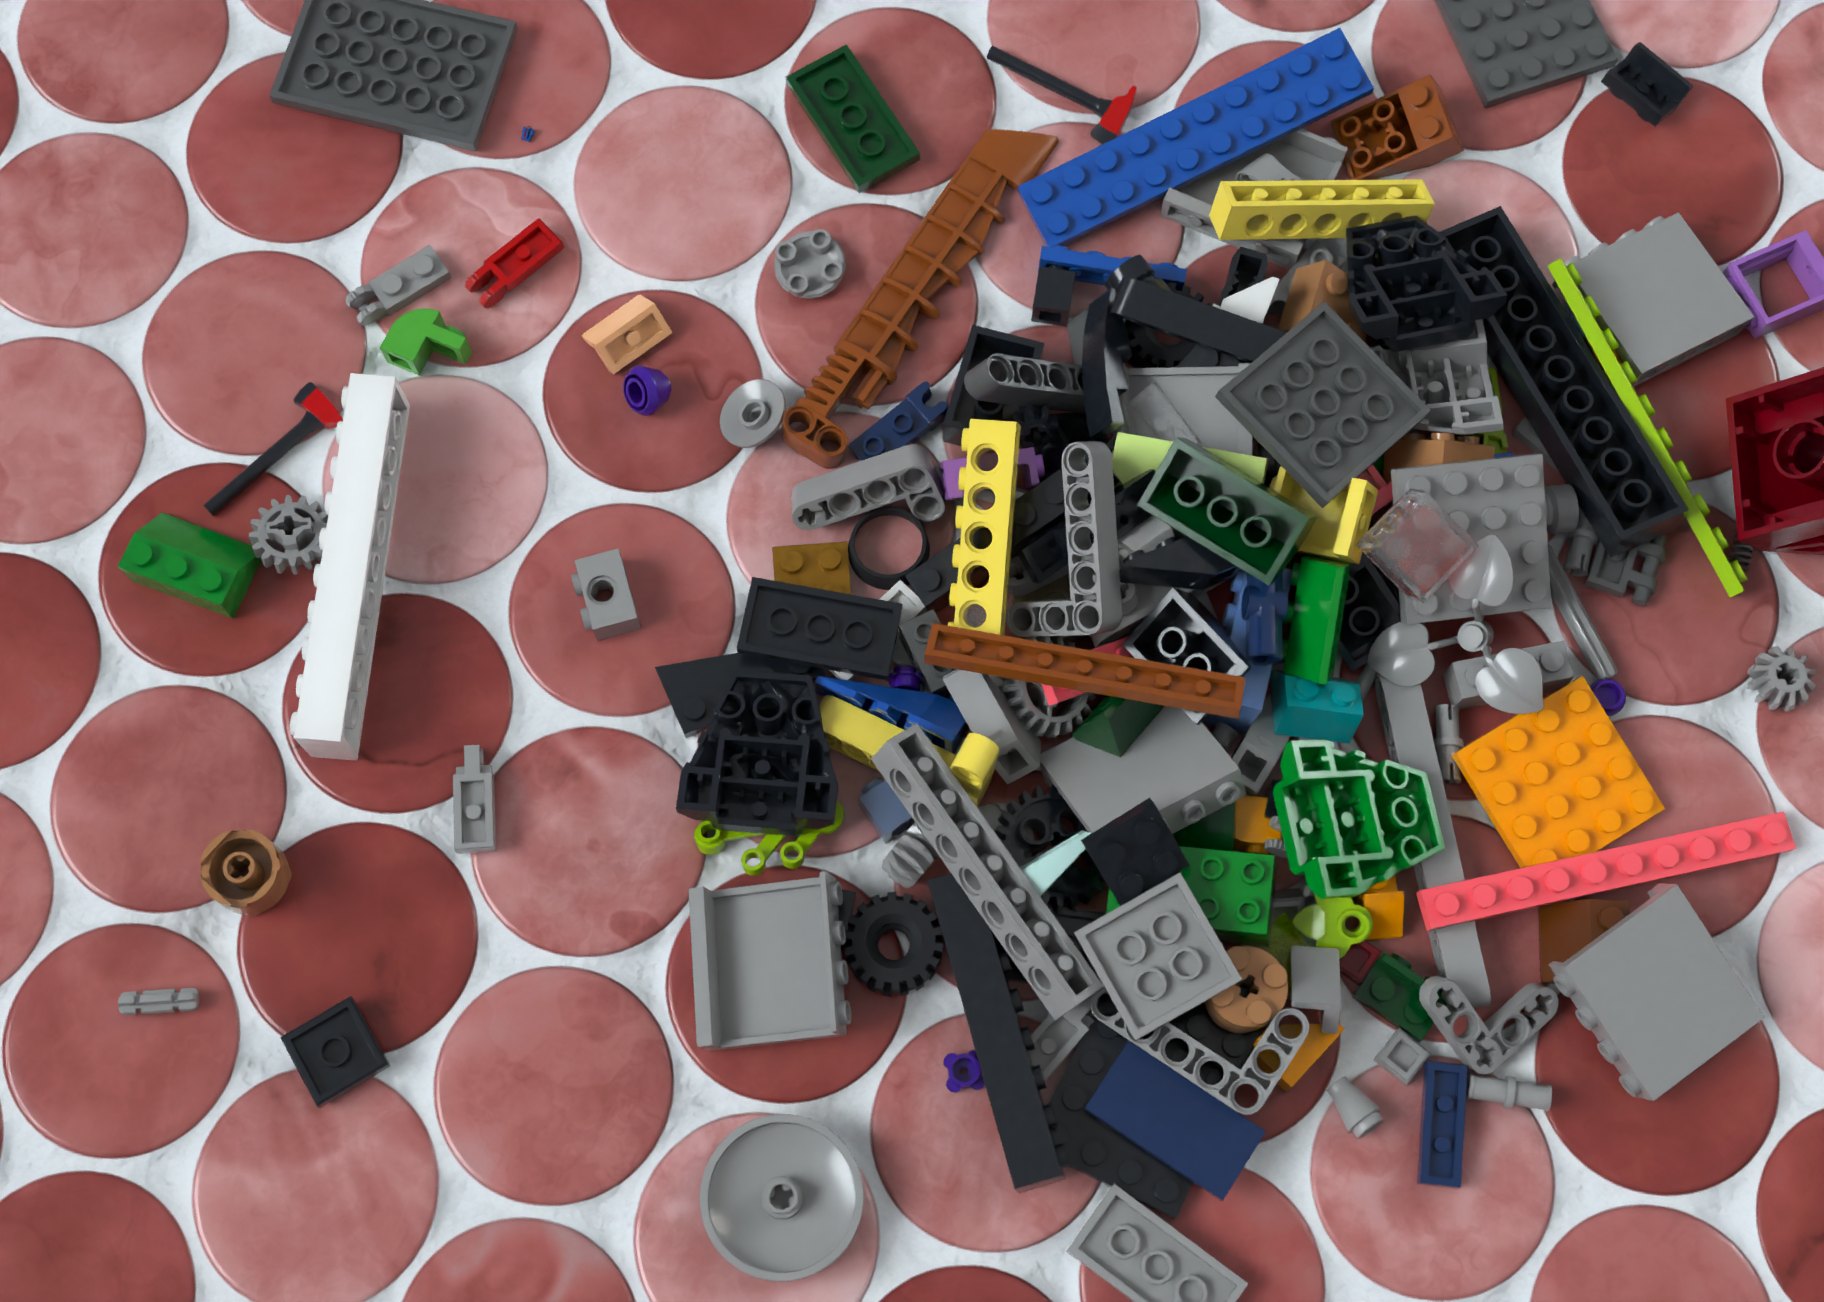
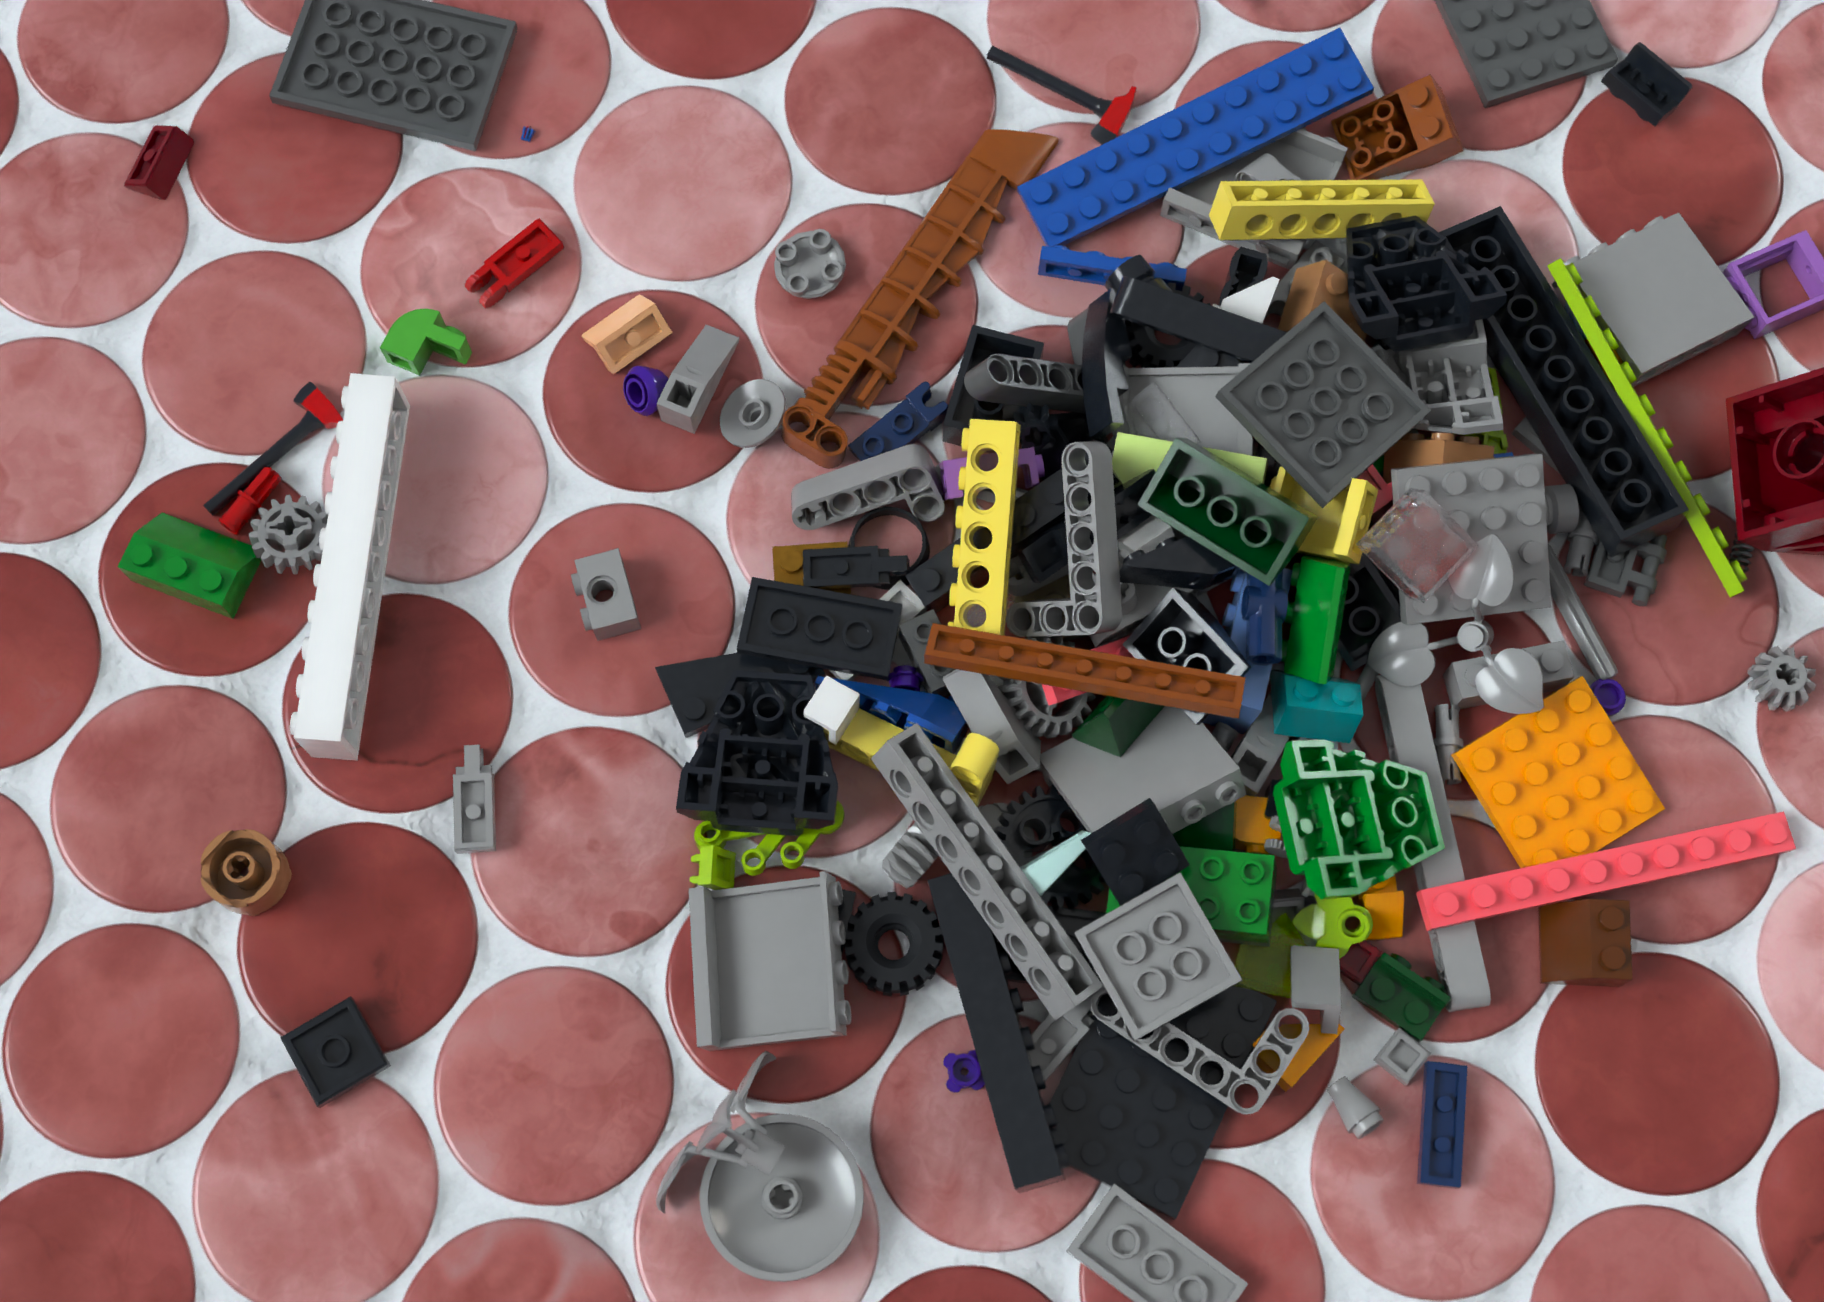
(158, 1001): light grey axle -> none
(160, 162): none -> dark red slope
(250, 500): none -> red axle
(399, 286): light grey hinge -> none
(696, 379): none -> light grey slope
(715, 868): none -> lime tile
(755, 1147): none -> light grey plant
(833, 707): none -> white panel
(851, 567): none -> black hinge
(852, 118): dark green plate -> none
(884, 810): sand blue brick -> none
(1053, 295): black brick -> none
(1175, 1120): dark blue tile -> none
(1268, 992): medium nougat brick -> none
(1487, 1033): light grey beam -> none
(1509, 1092): light grey pin -> none
(1657, 994): light grey panel -> none

